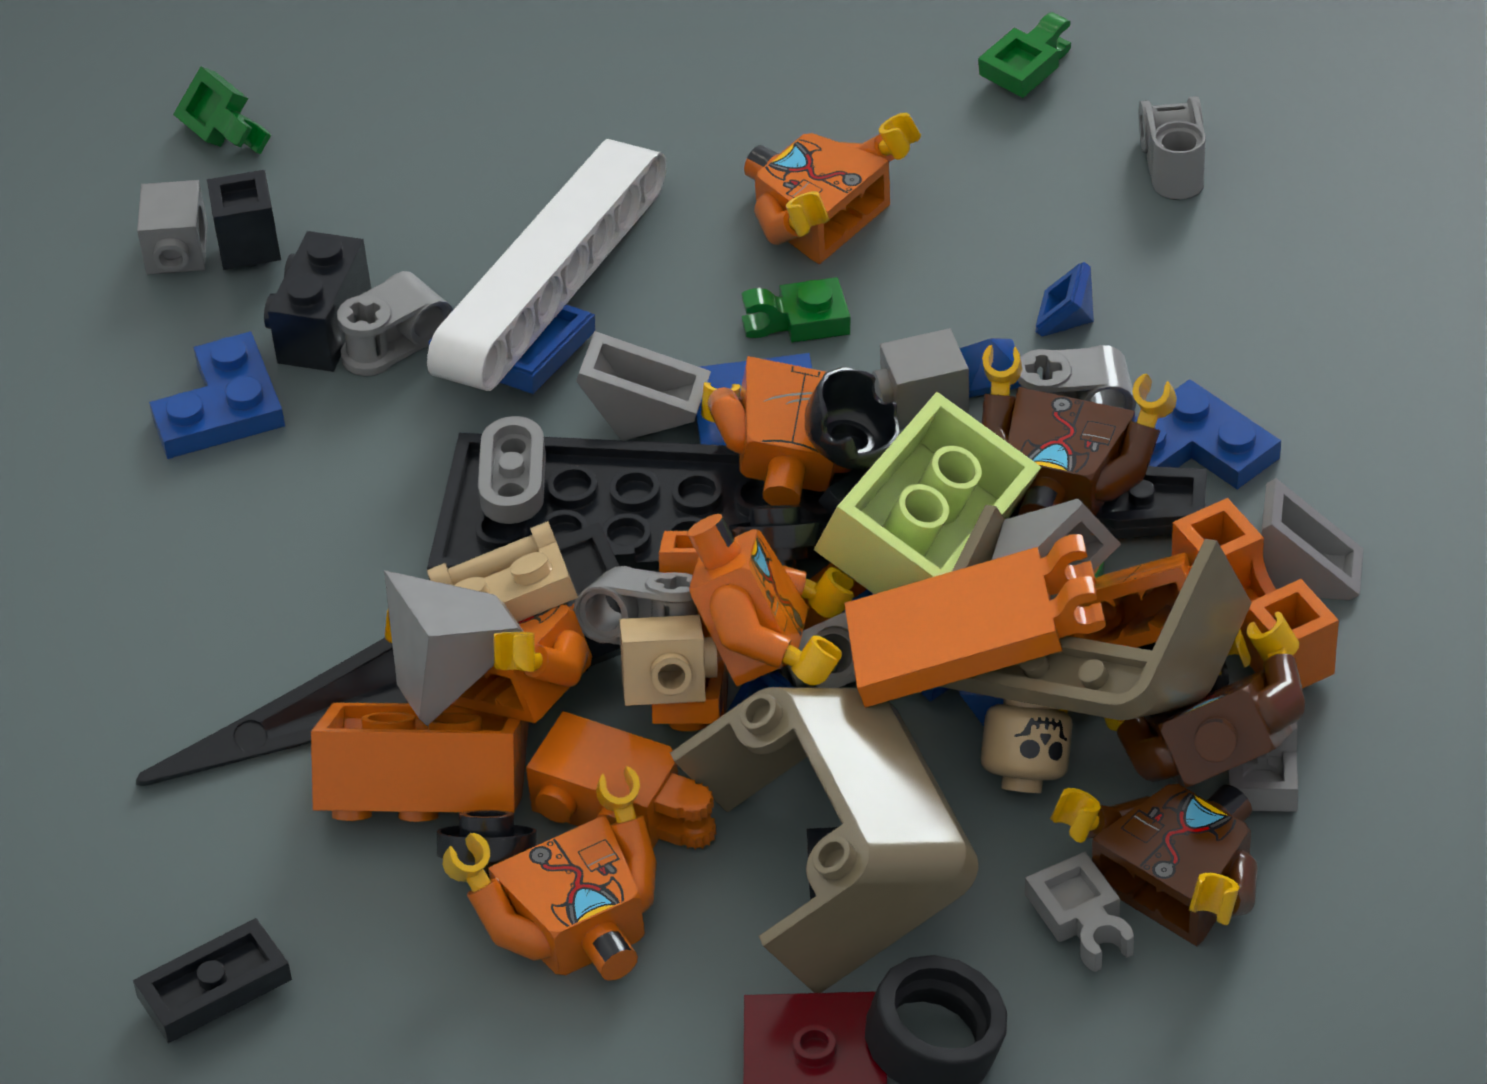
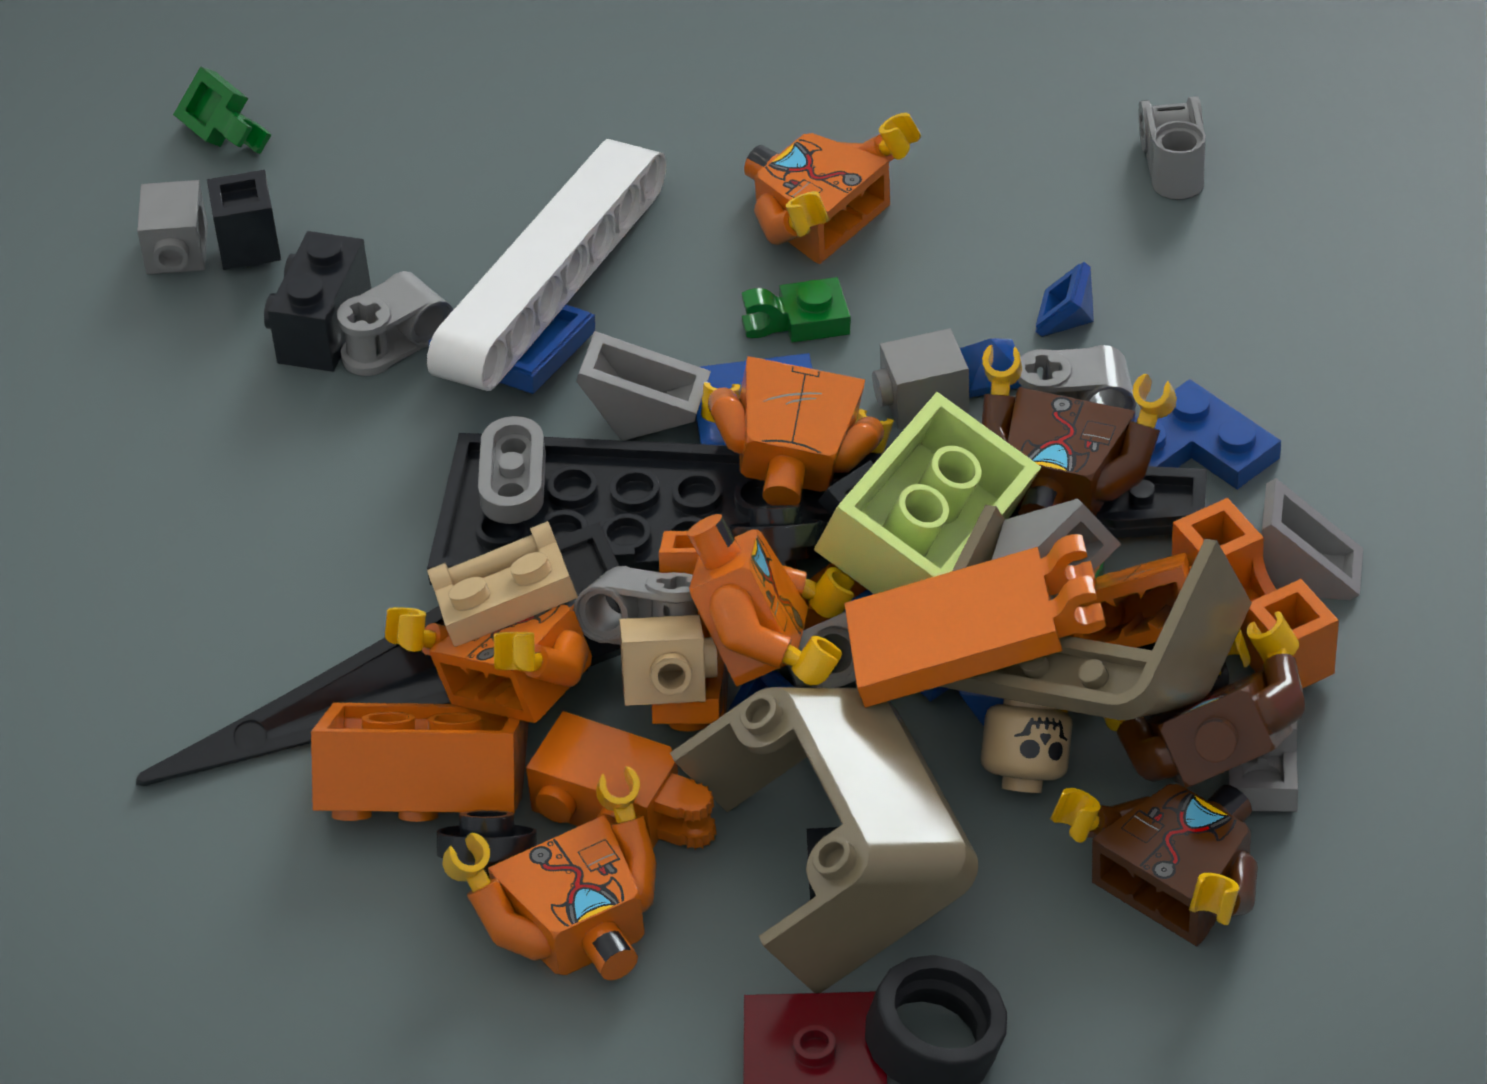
(212, 980): black plate -> none
(231, 406): blue plate -> none
(441, 639): light grey slope -> none
(849, 419): black hair -> none
(1023, 59): green plate -> none
(1080, 902): light grey plate -> none

